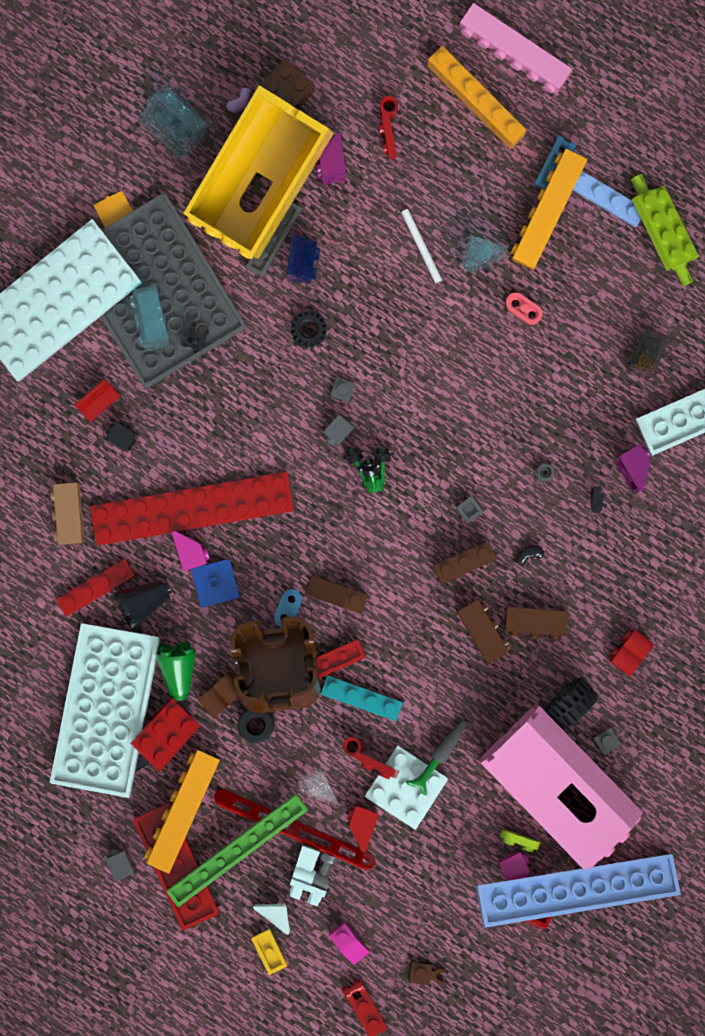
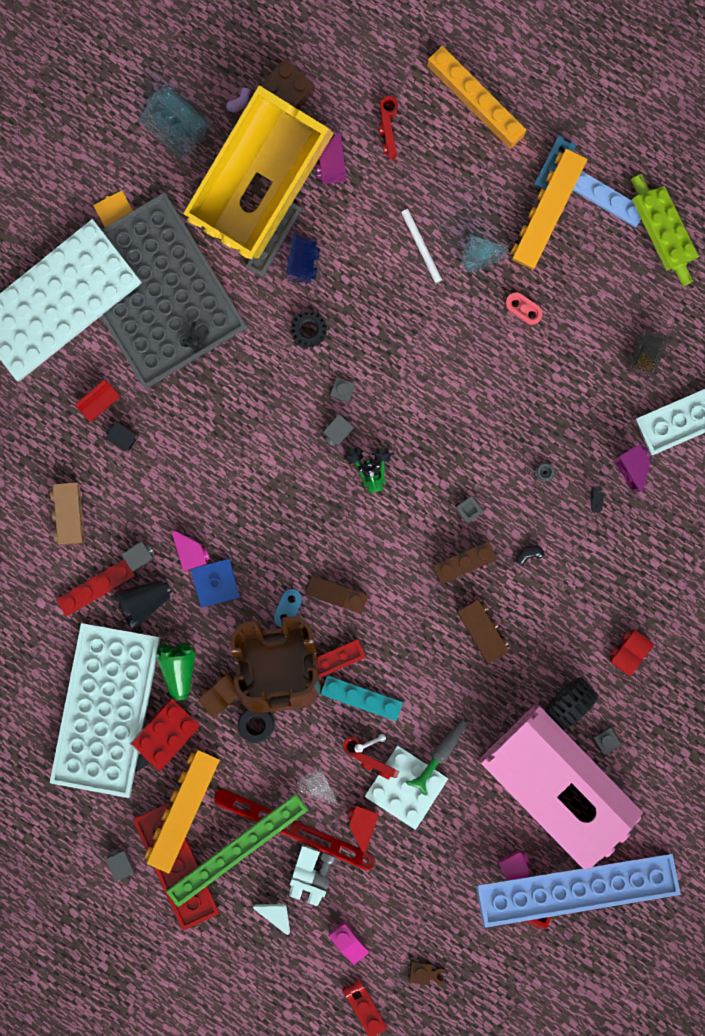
(138, 556): none -> dark grey brick
(150, 318): clear light blue wedge -> none
(191, 508): red plate -> none
(269, 951): yellow plate -> none
(359, 748): none -> white hinge
(515, 49): bright pink brick -> none
(527, 843): lime plate -> none
(535, 622): reddish brown brick -> none

